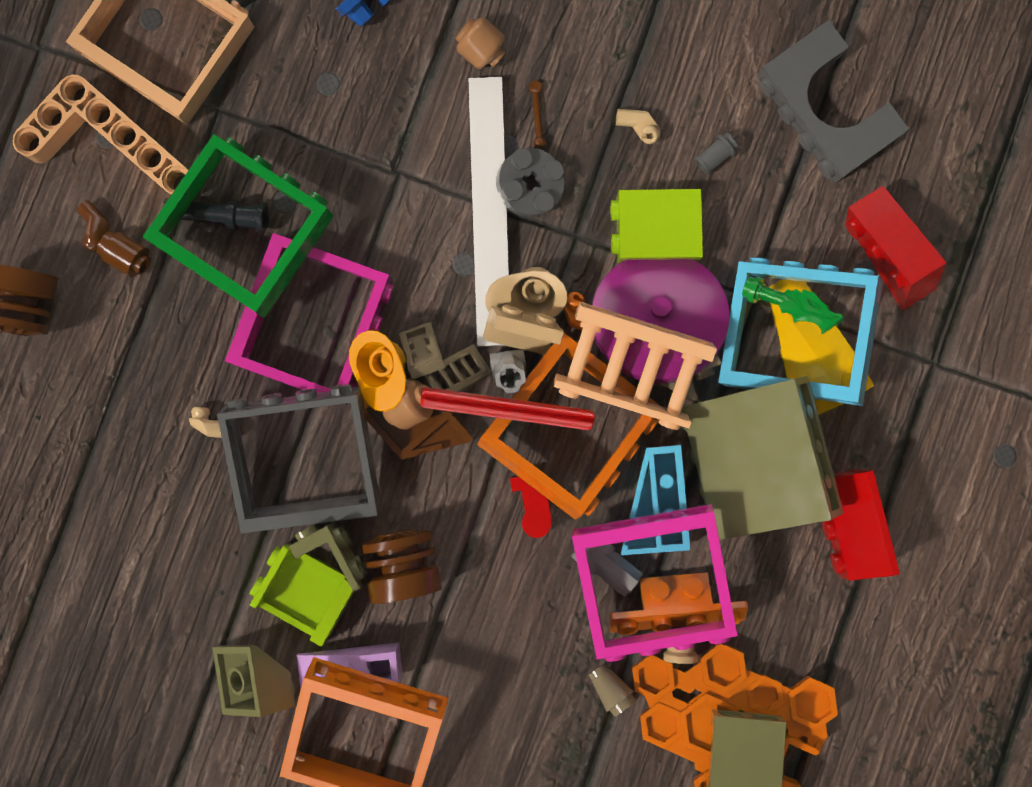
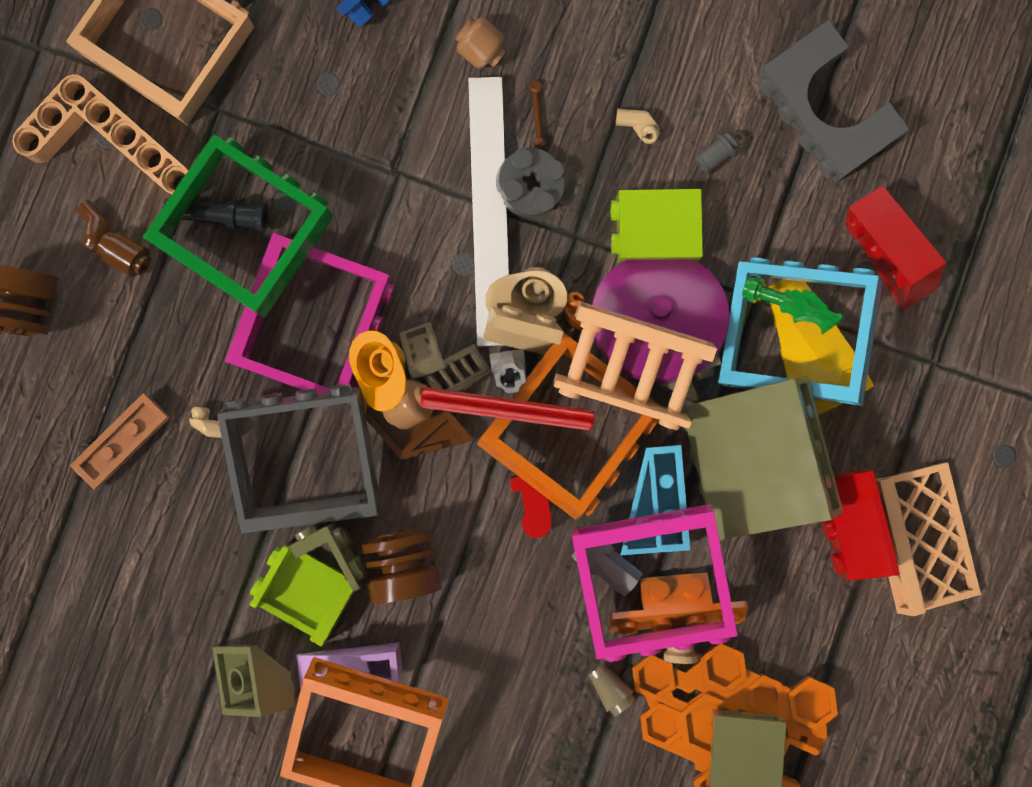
(120, 441): none -> nougat plate
(907, 585): none -> light nougat fence

